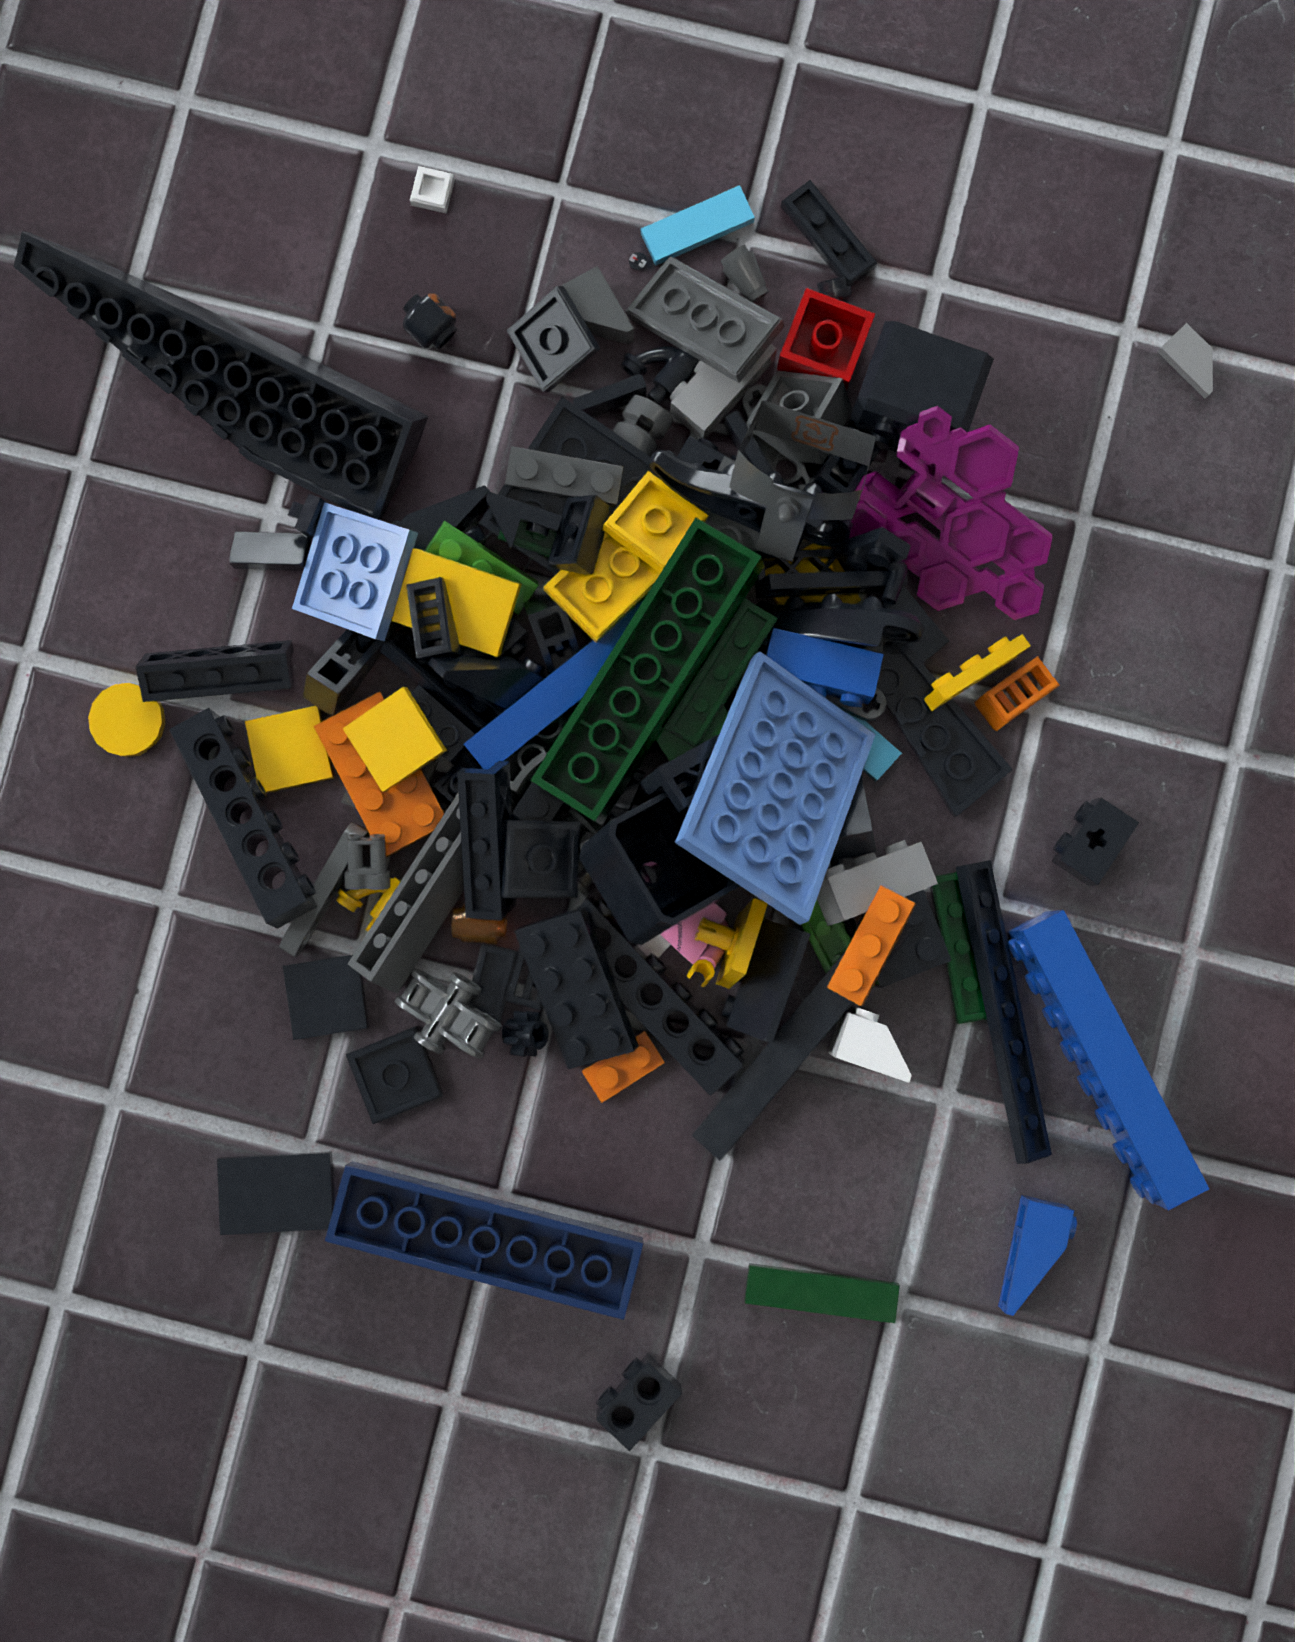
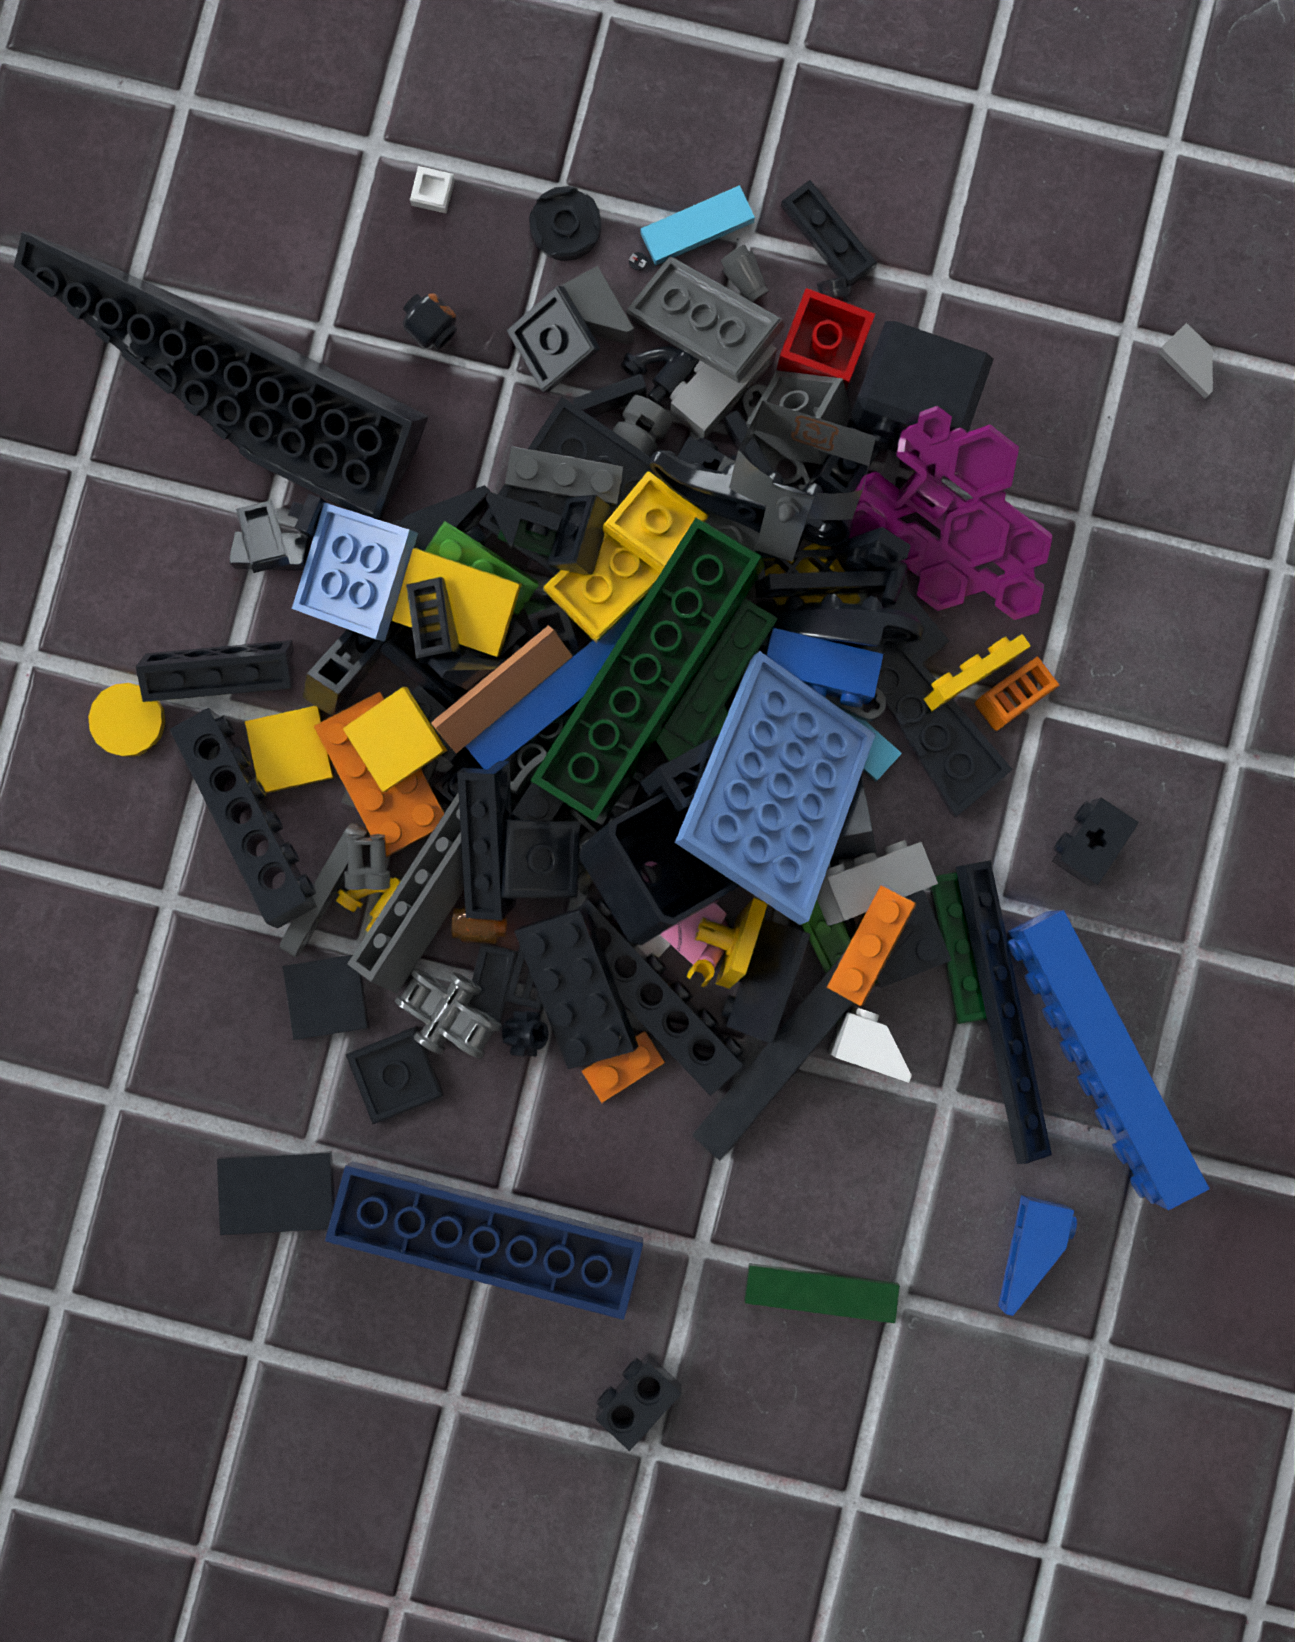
(262, 536): none -> tile
(502, 689): none -> nougat tile
(565, 223): none -> black tile

